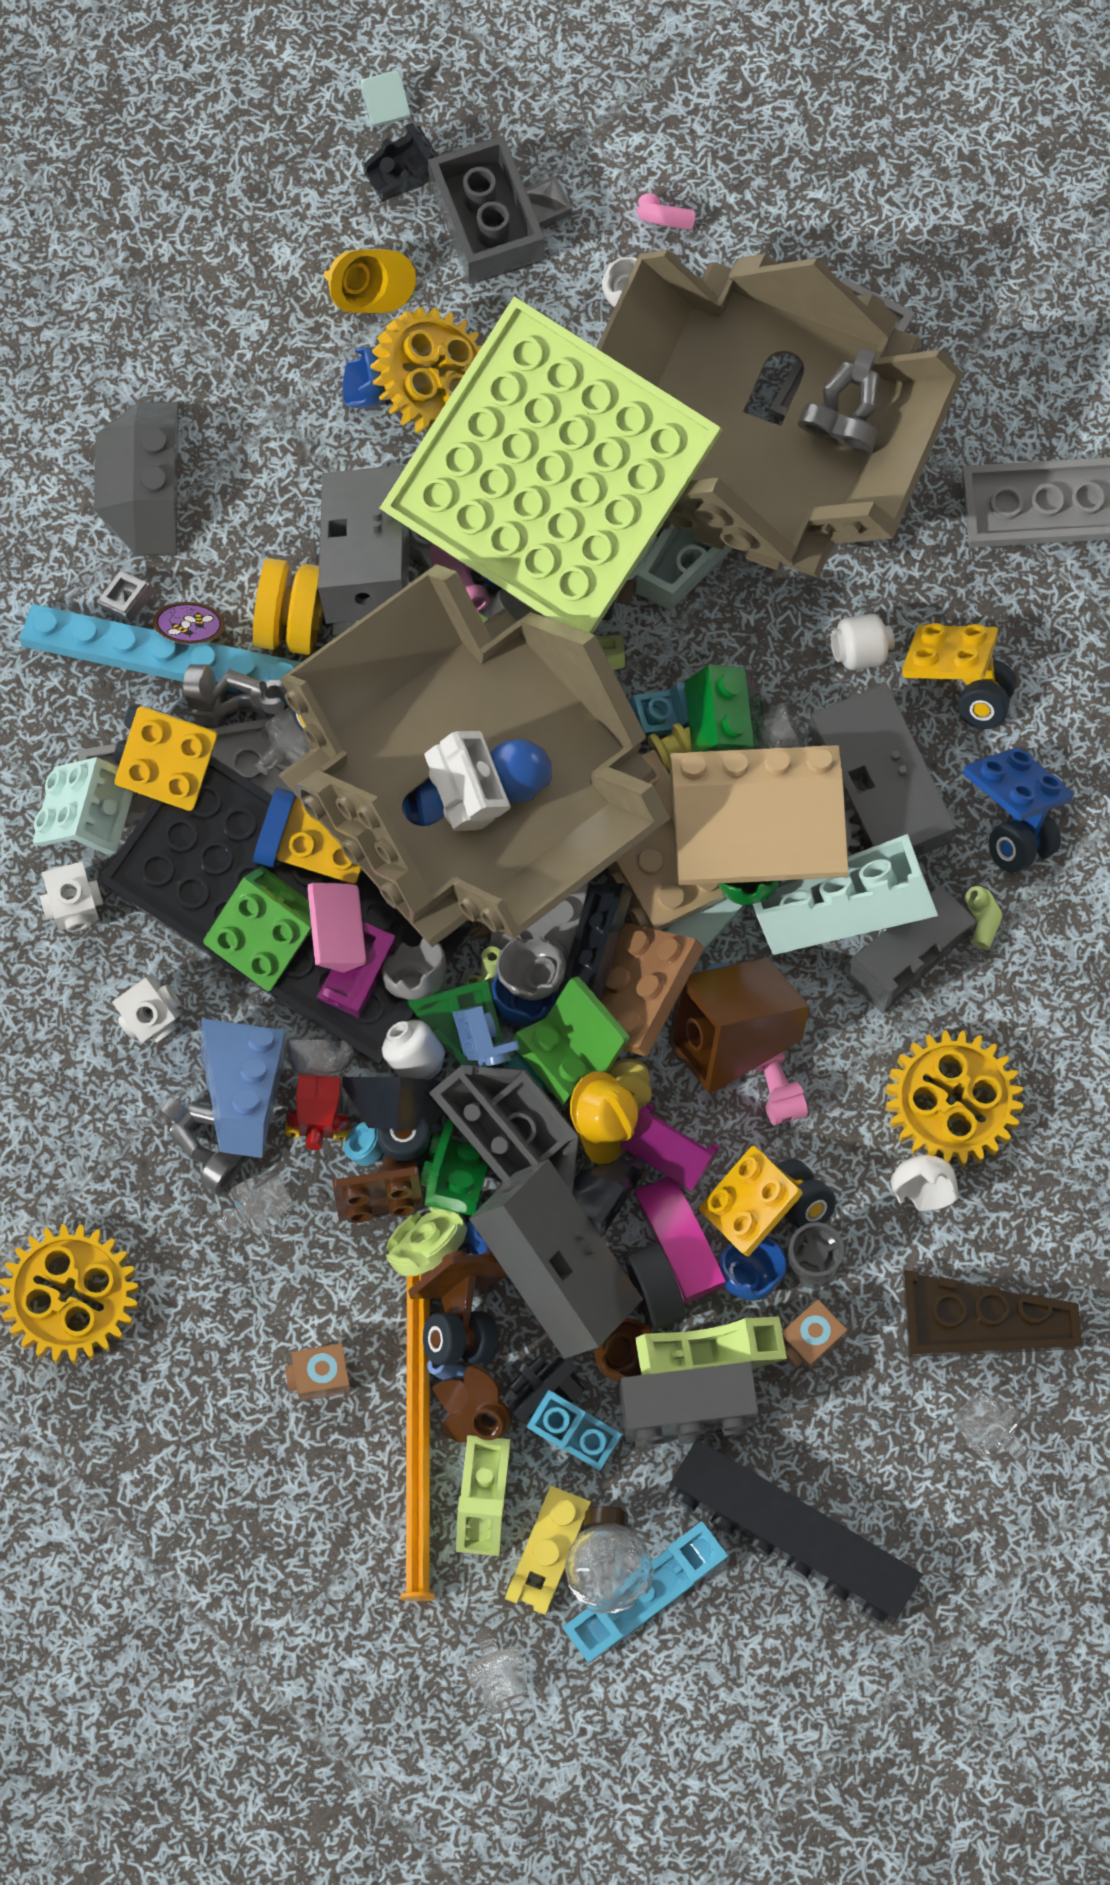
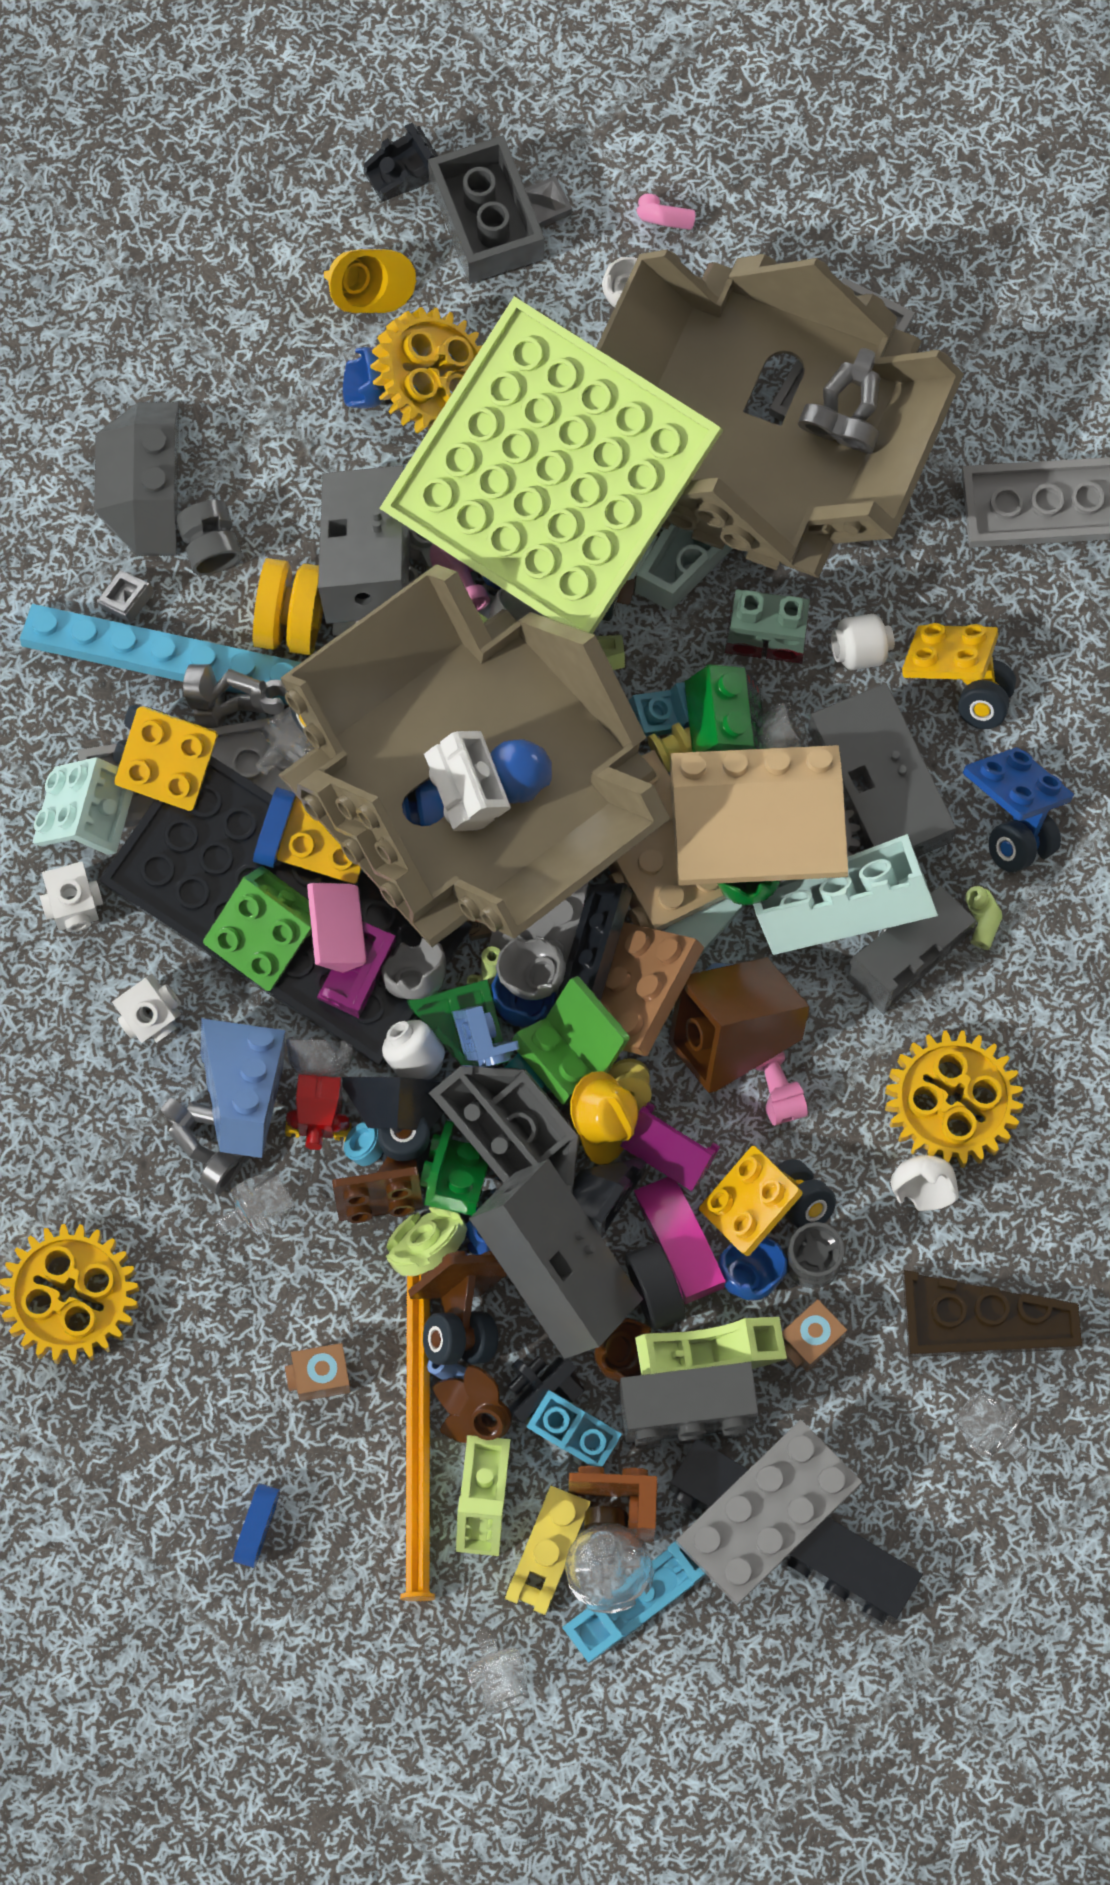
(188, 623): sticker -> none
(209, 537): none -> dark grey wheel
(256, 1525): none -> blue beam
(385, 98): light aqua slope -> none
(632, 1484): none -> dark orange bracket
(768, 1512): none -> light grey plate
(770, 618): none -> sand green hips

